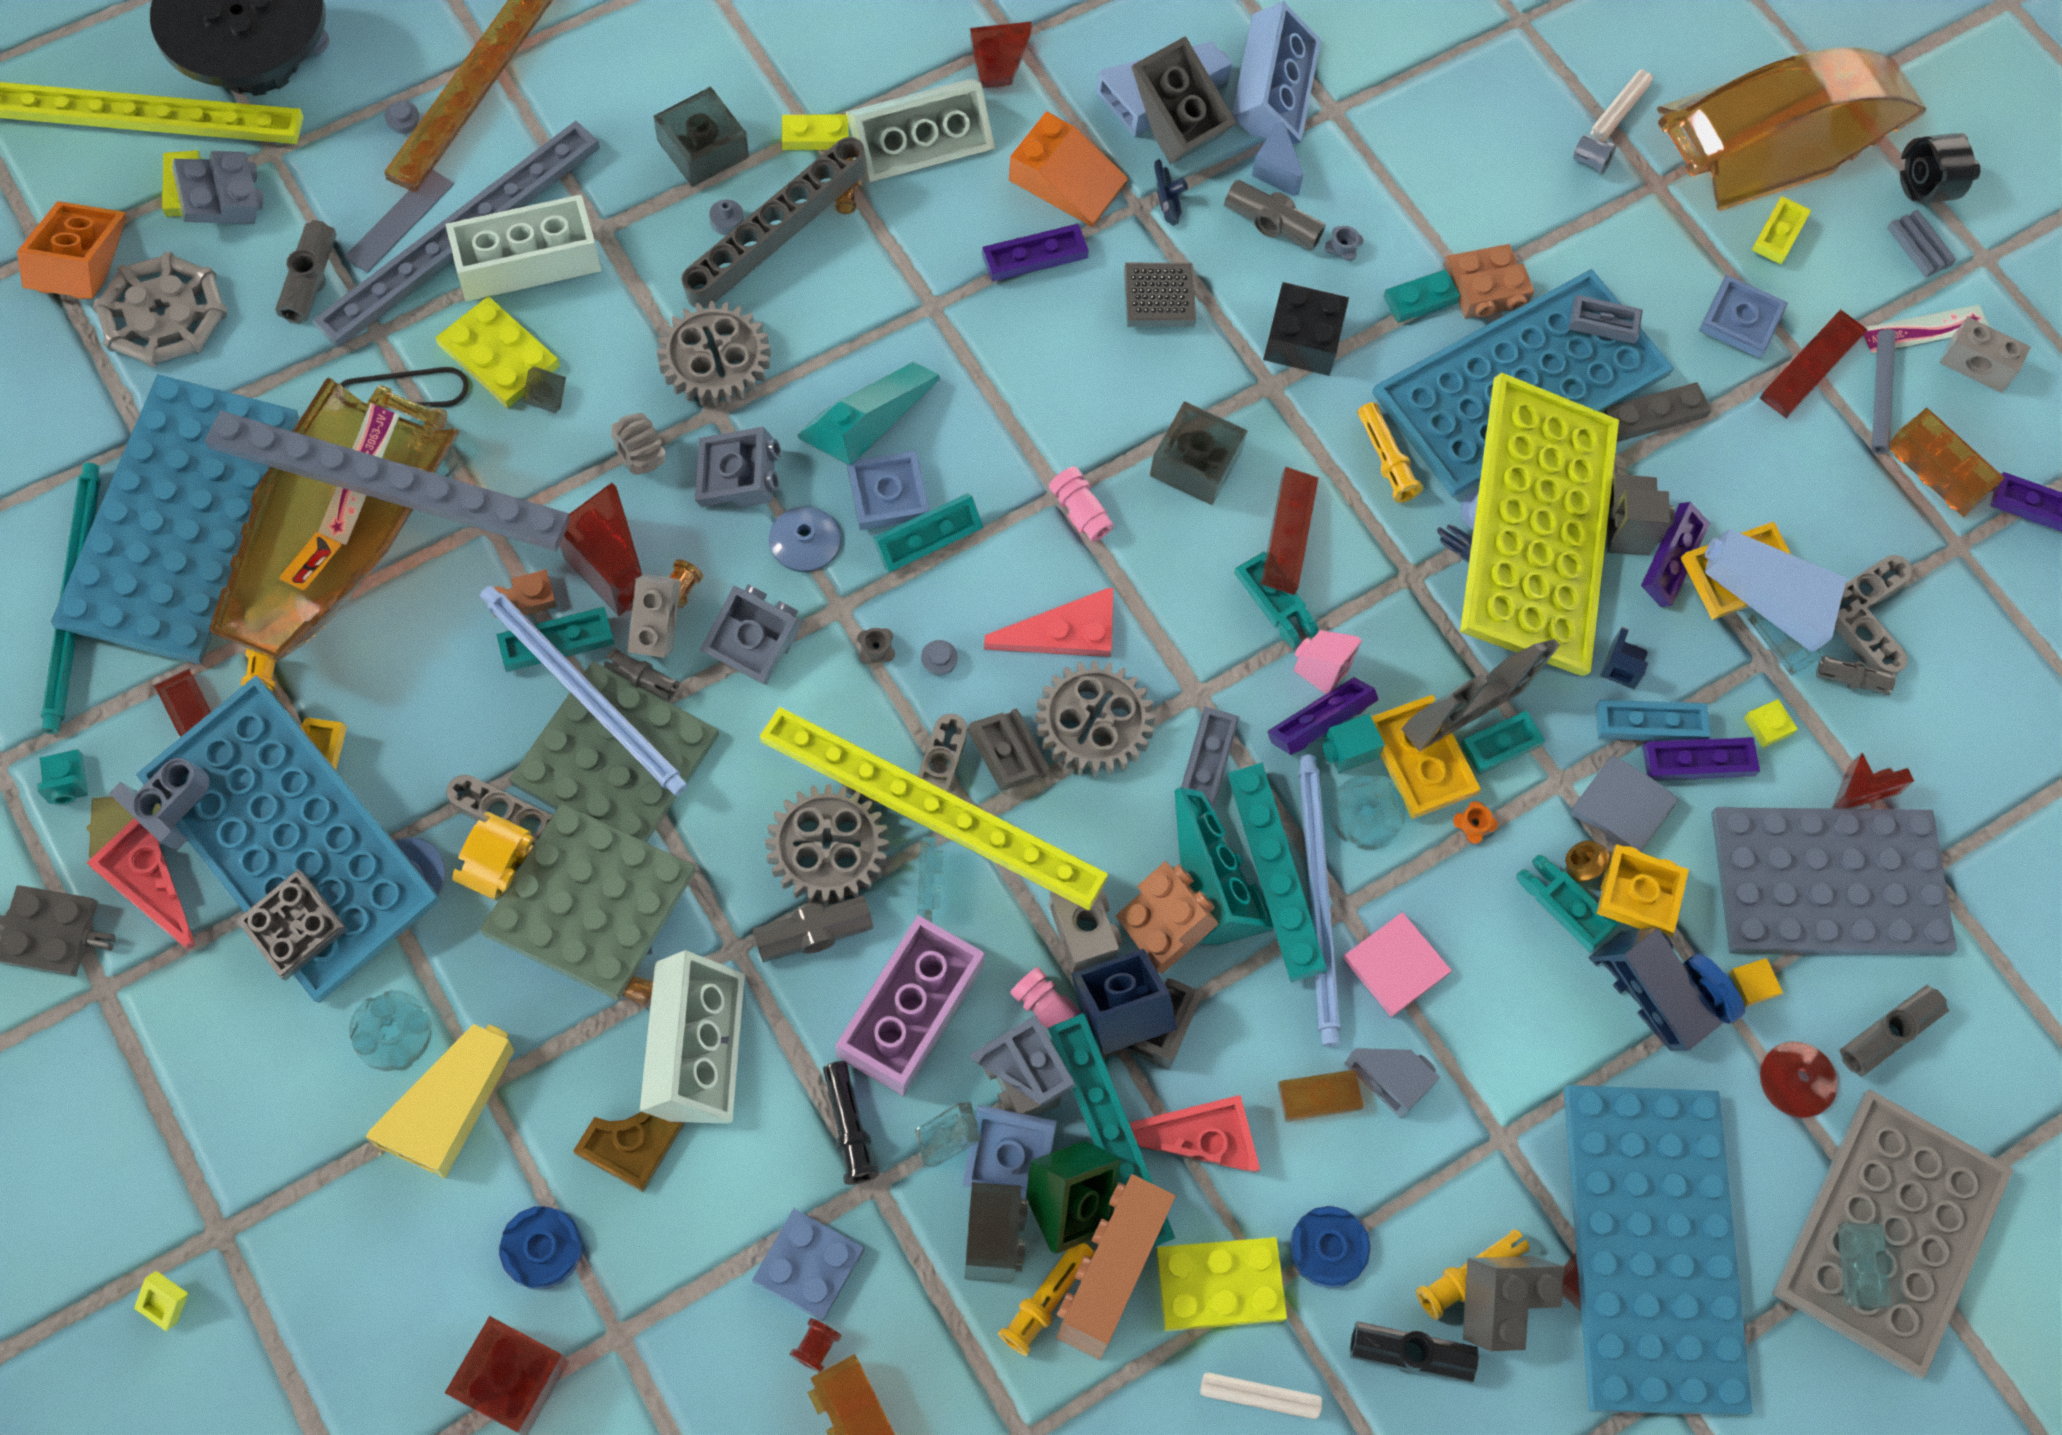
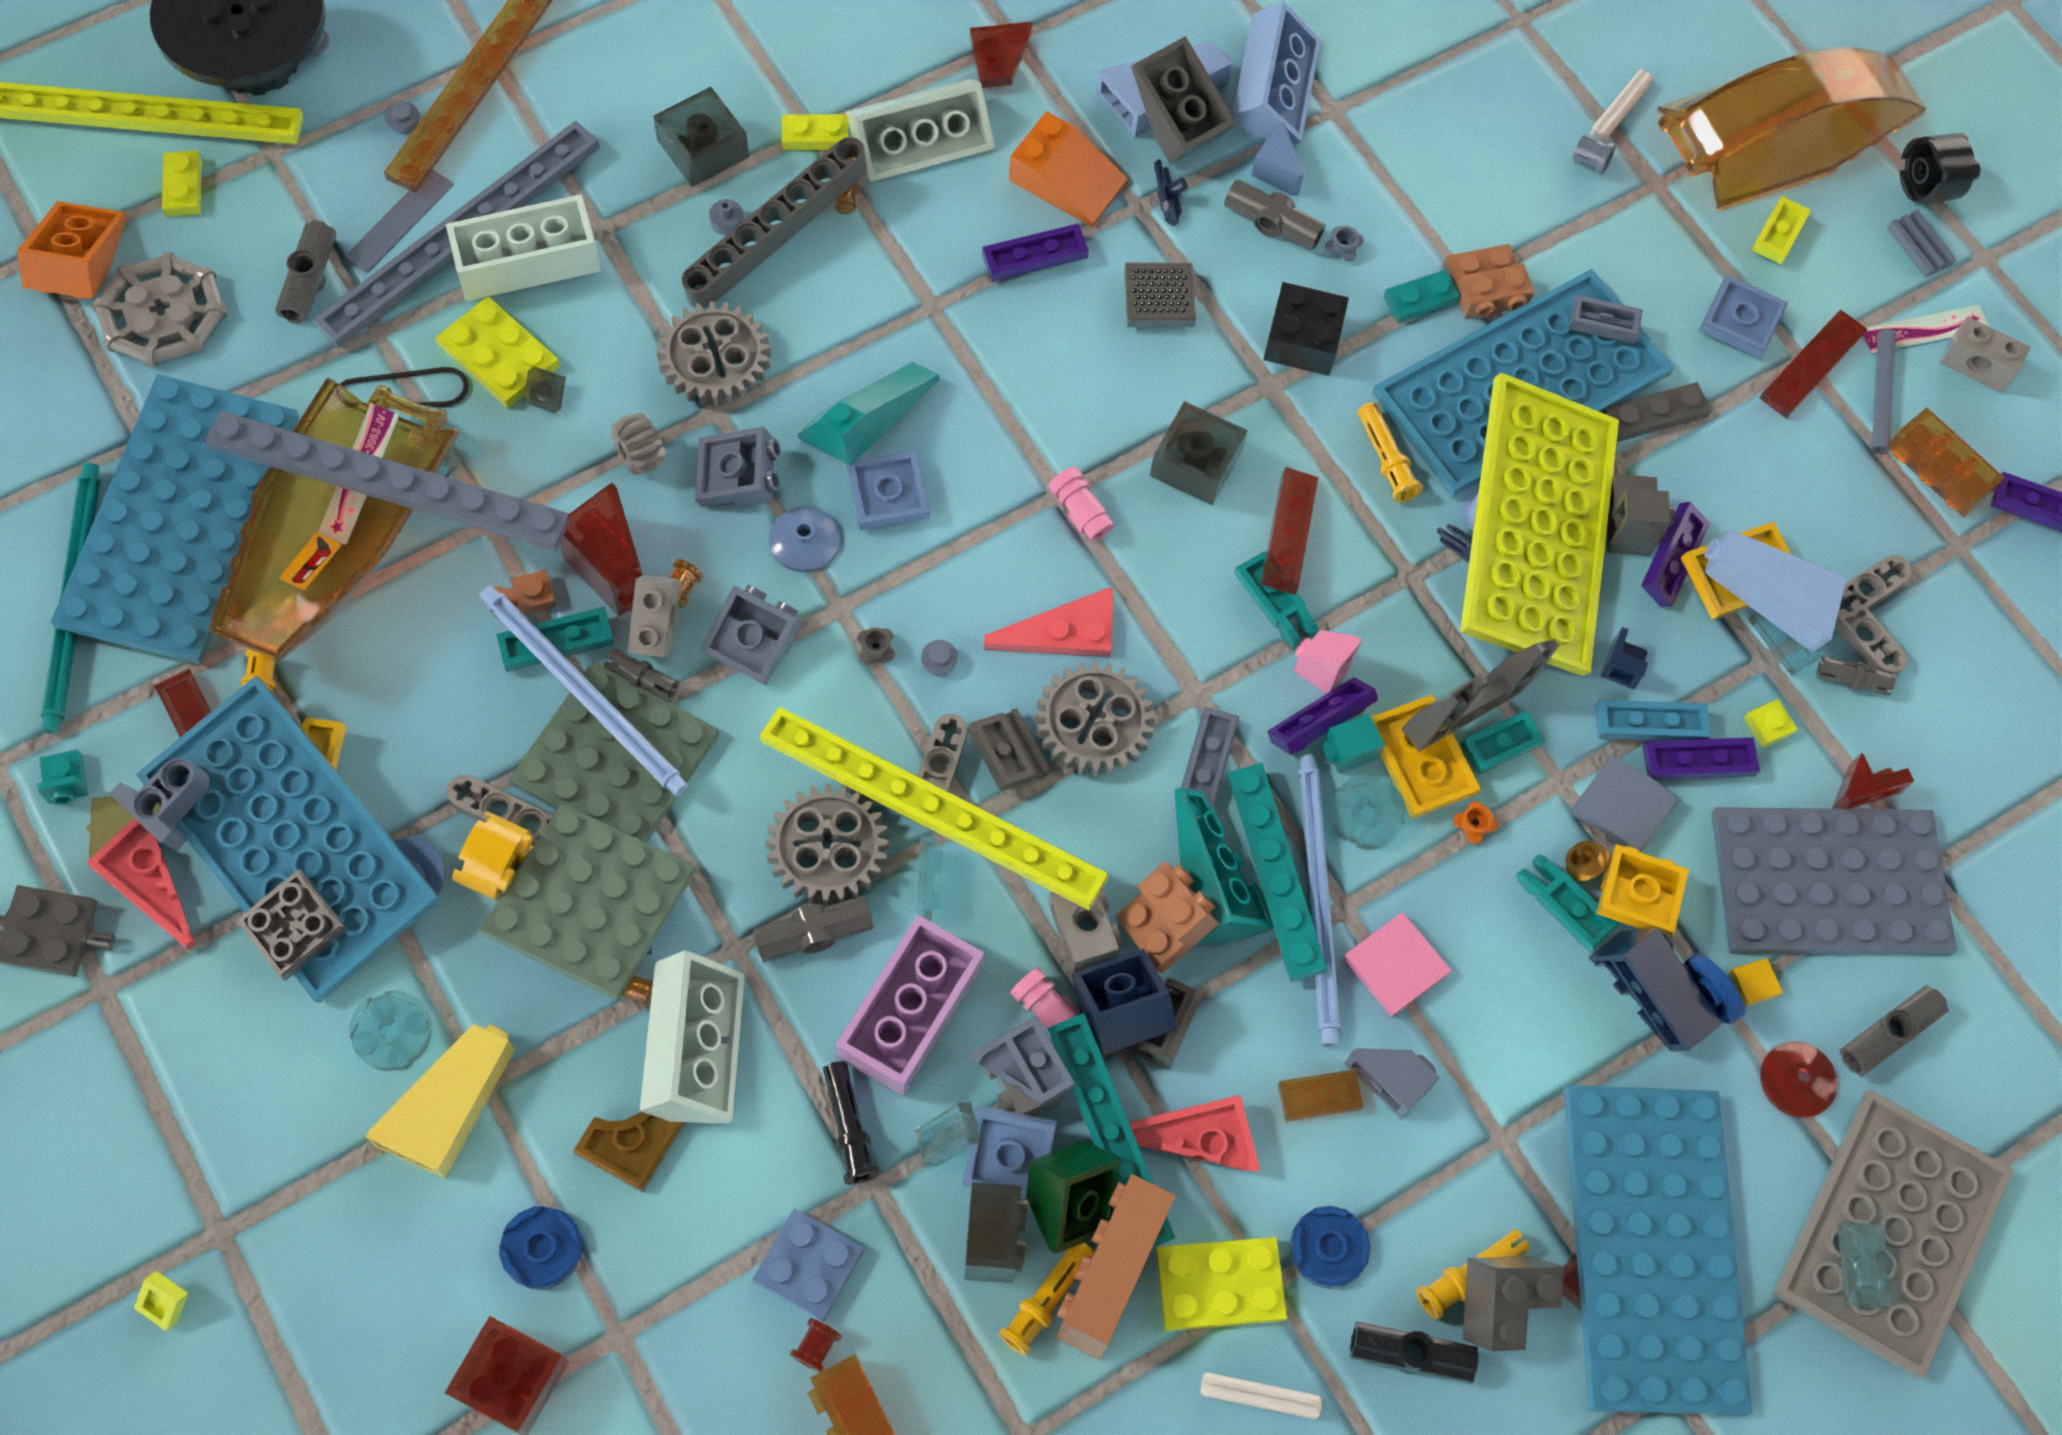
(218, 188): sand blue plate -> none
(928, 532): teal plate -> none

